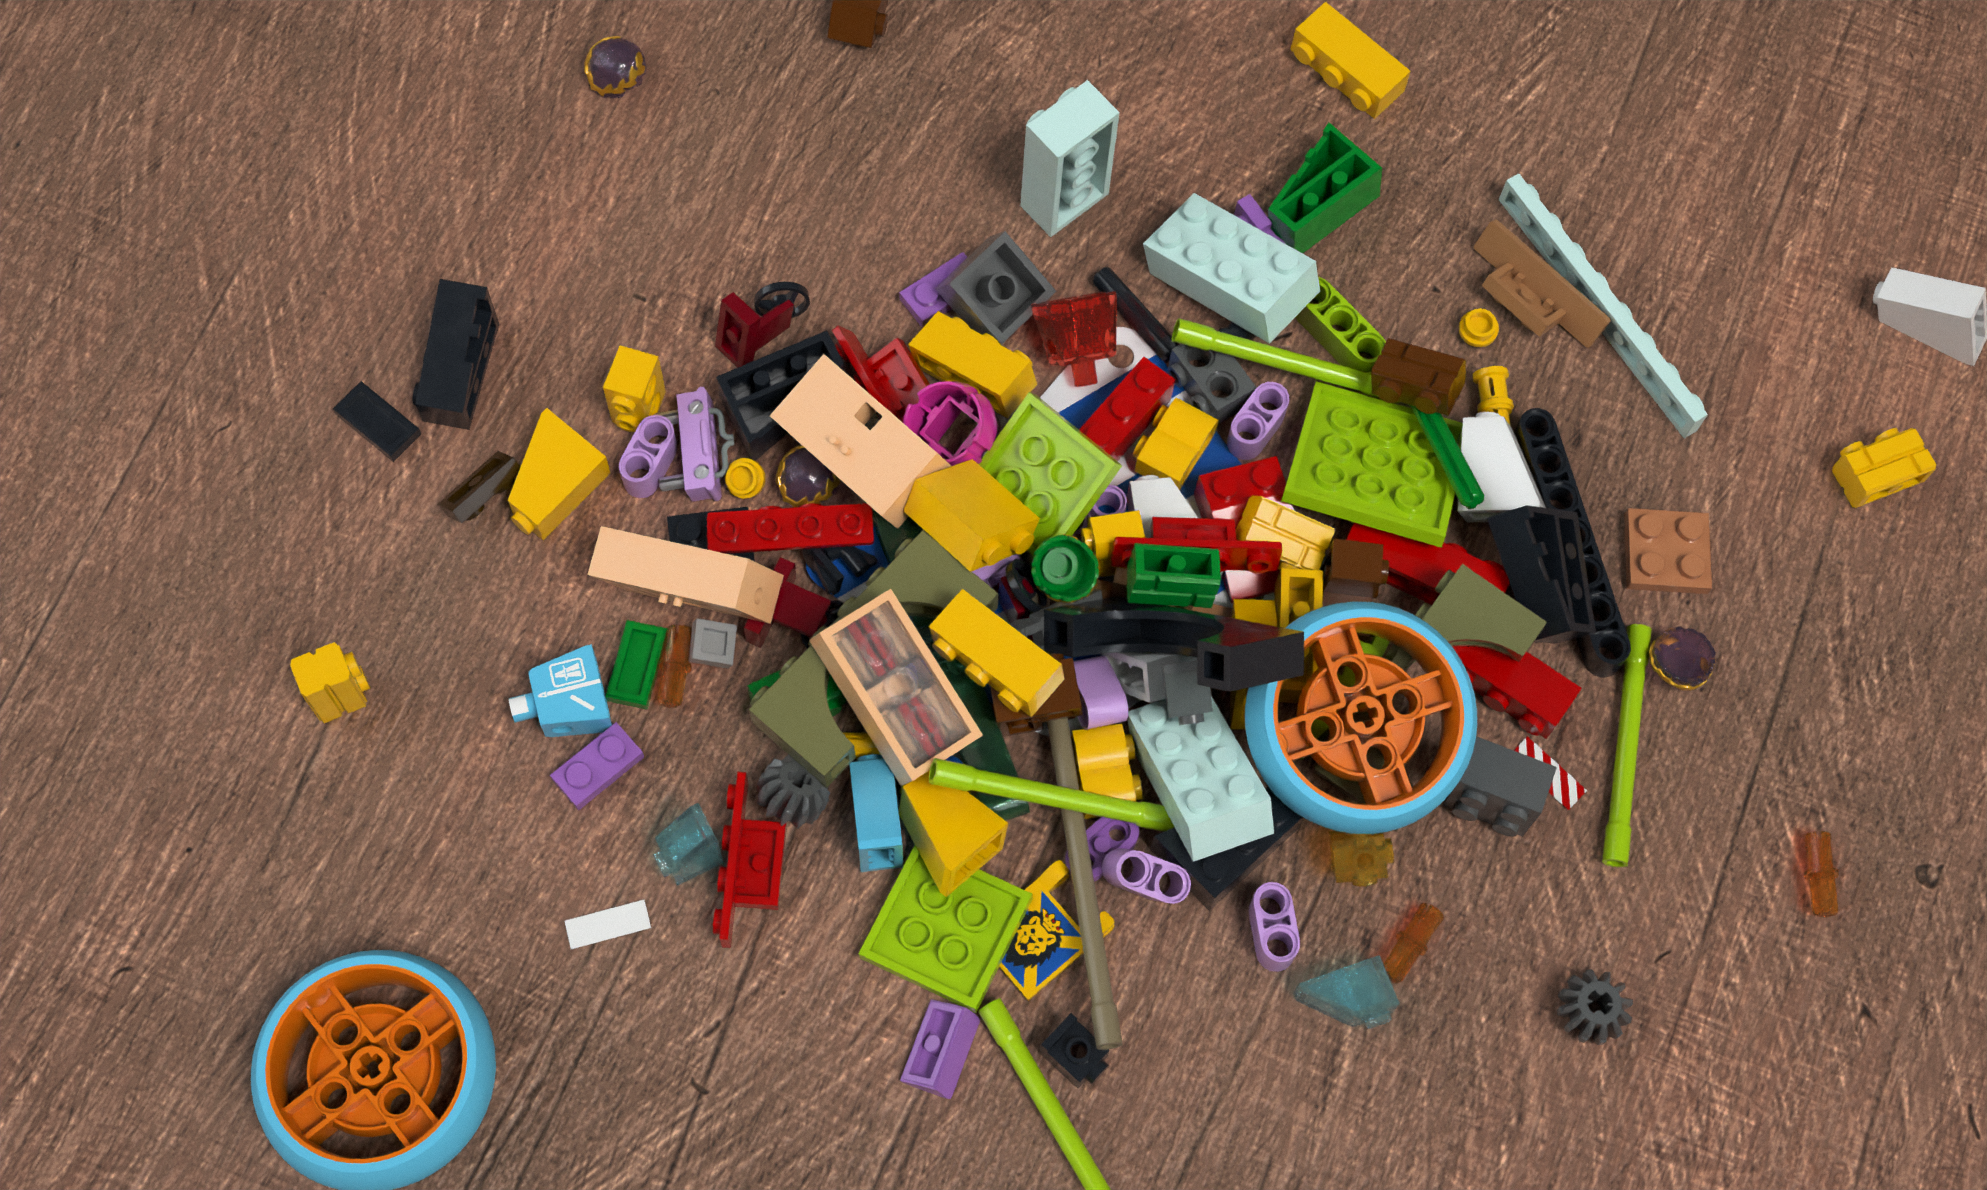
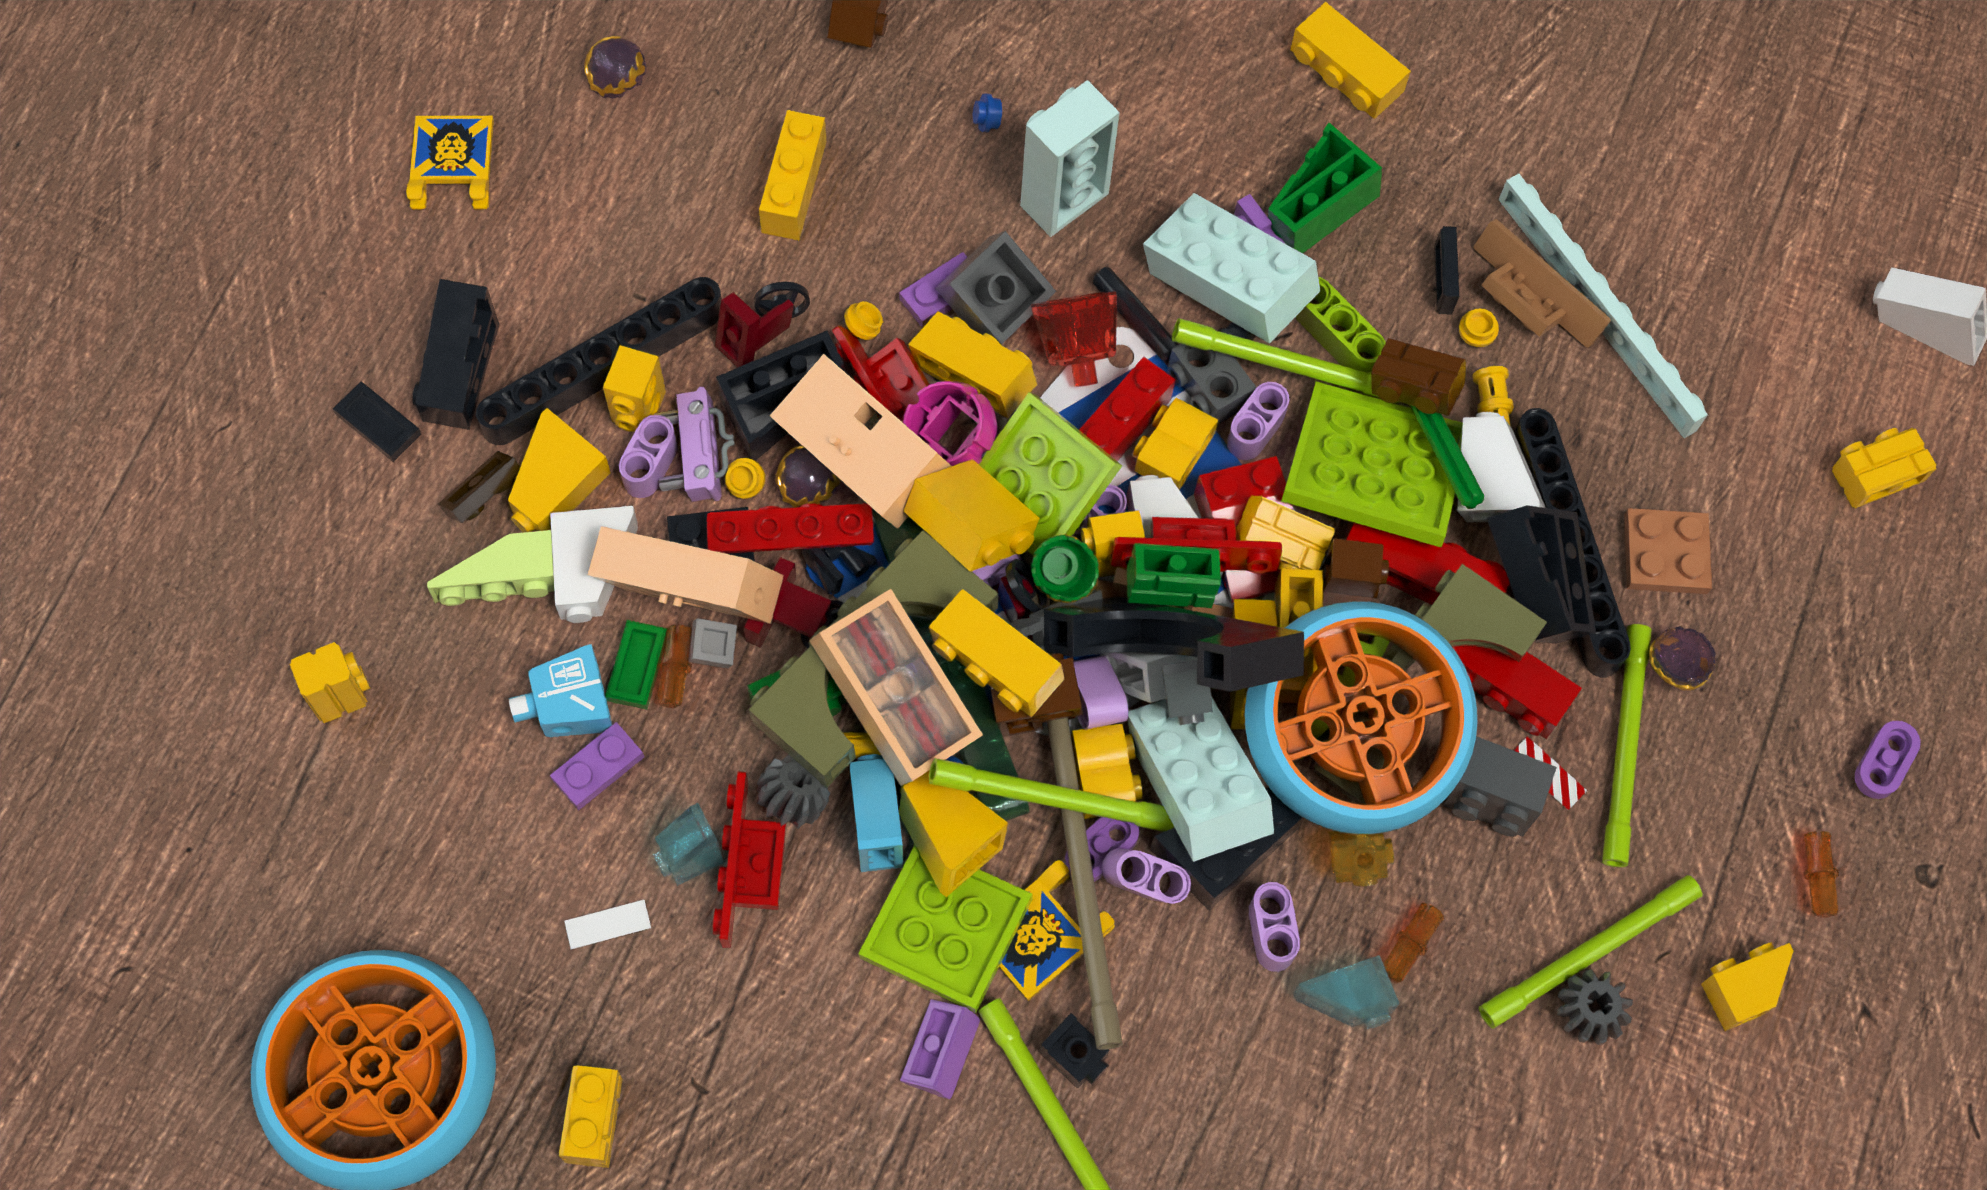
(451, 153): none -> flag
(506, 568): none -> yellowish green slope
(573, 544): none -> white slope
(580, 364): none -> black beam
(590, 1116): none -> yellow brick
(792, 175): none -> yellow brick
(863, 320): none -> yellow plate
(987, 113): none -> blue plate
(1446, 270): none -> black tile
(1516, 998): none -> lime piece
(1748, 988): none -> yellow slope
(1885, 762): none -> medium lavender plate

